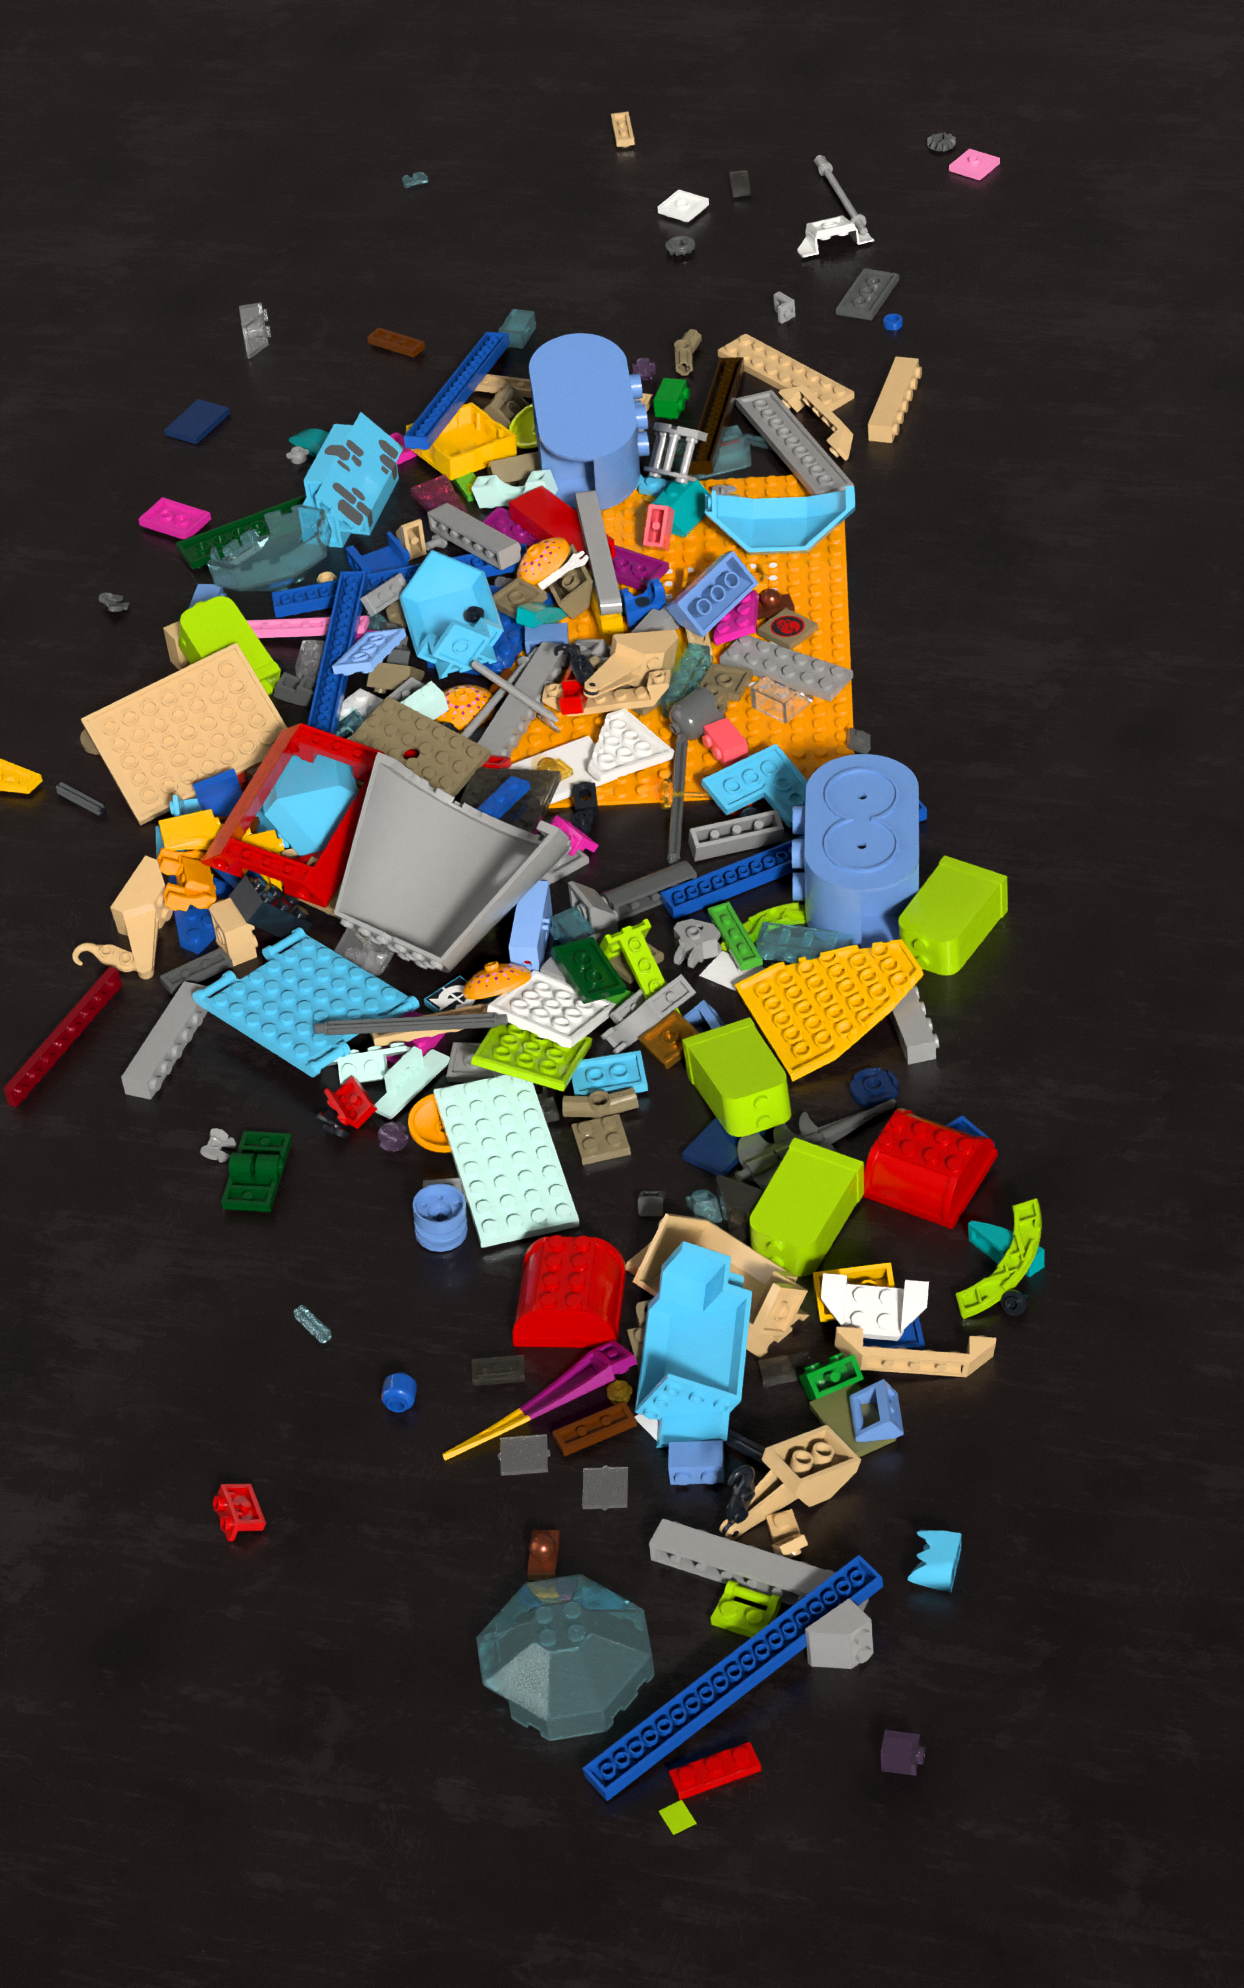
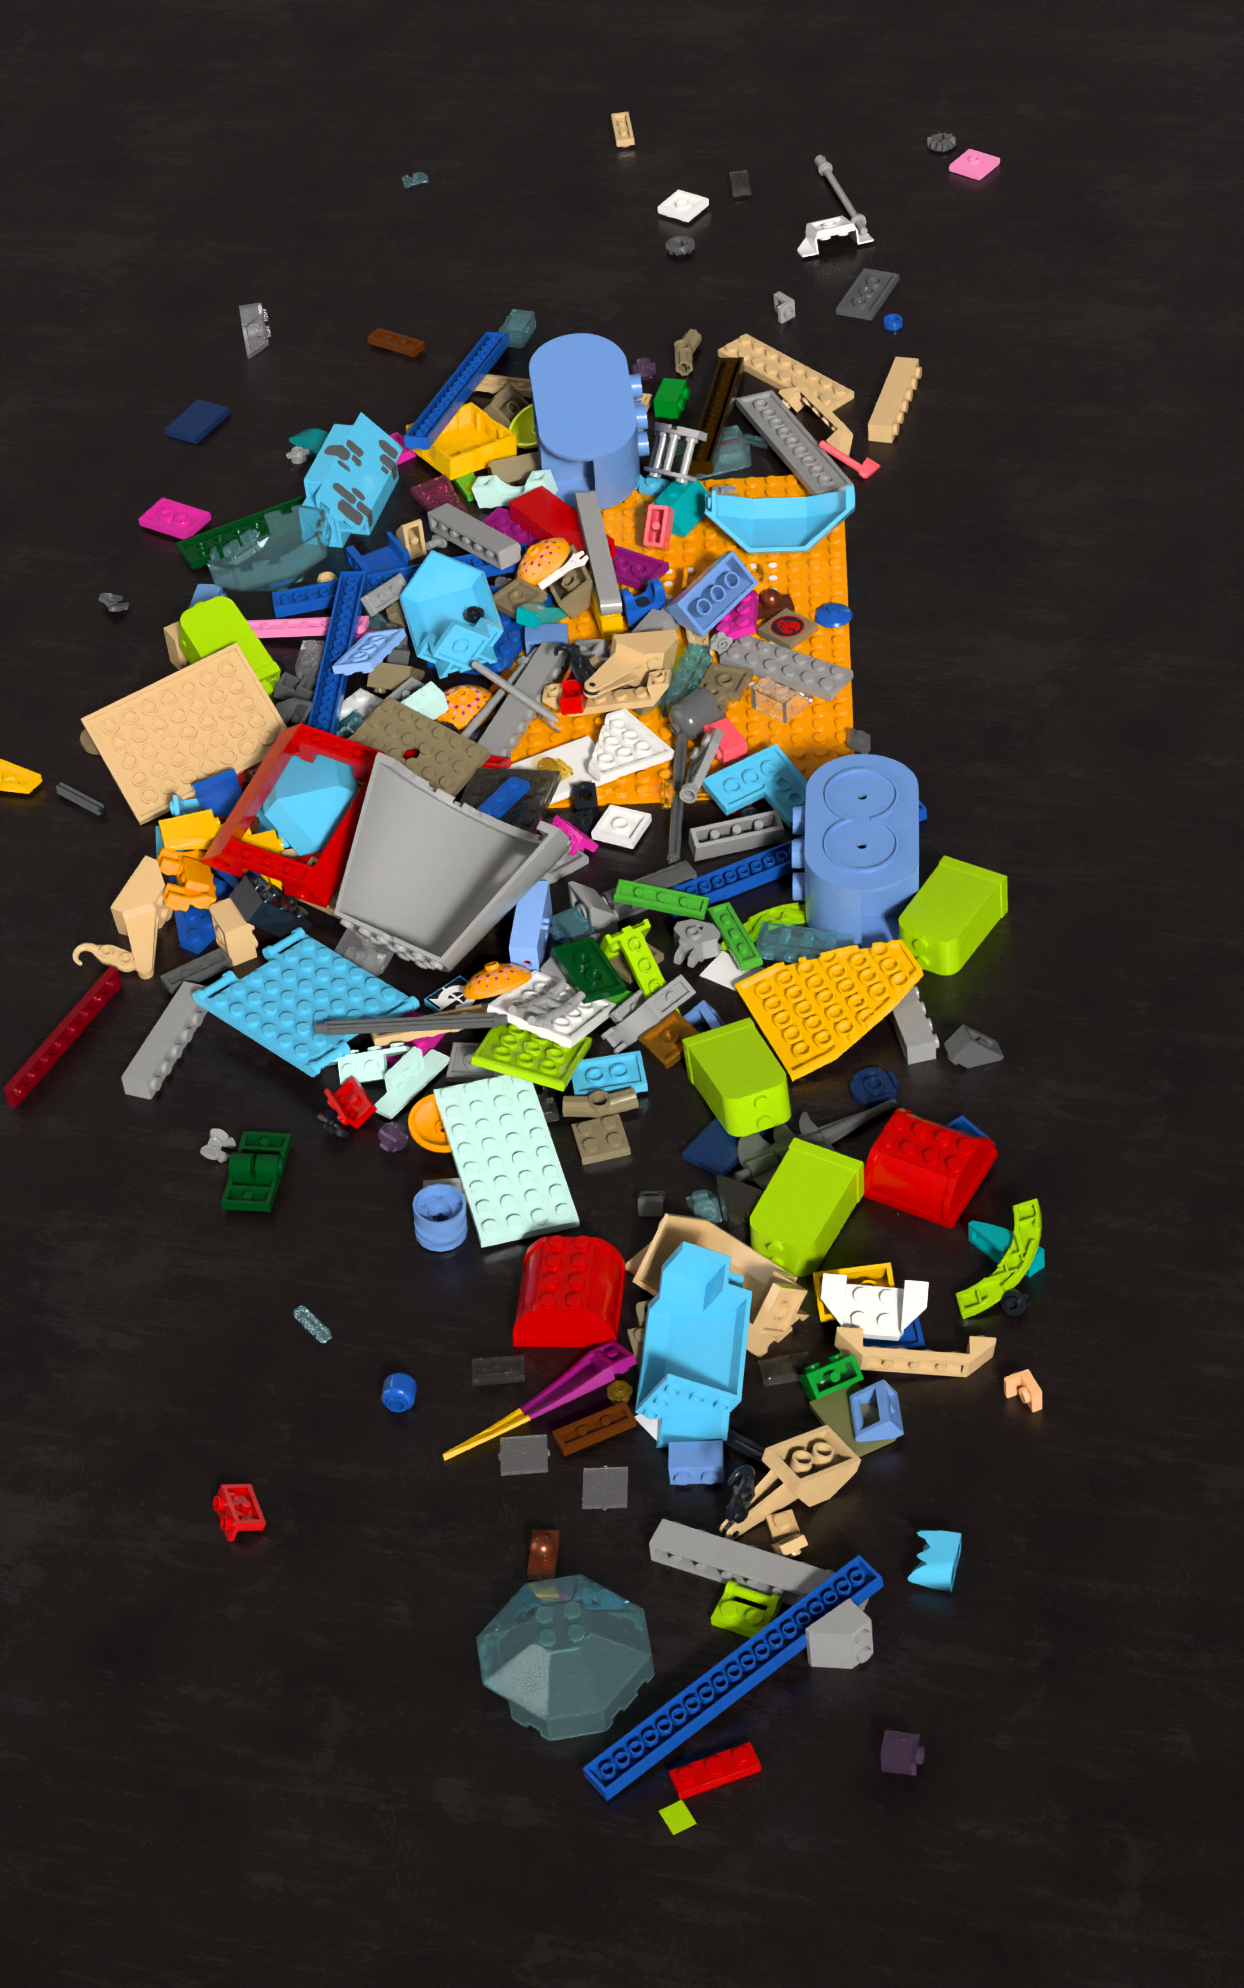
(294, 710): none -> dark grey slope
(541, 1016): none -> light grey piece
(621, 826): none -> white plate
(661, 899): none -> bright green tile
(699, 765): none -> light grey plate
(720, 642): none -> light grey plate
(833, 615): none -> blue piece
(864, 470): none -> coral piece
(972, 1048): none -> dark grey slope
(1027, 1388): none -> light nougat bracket

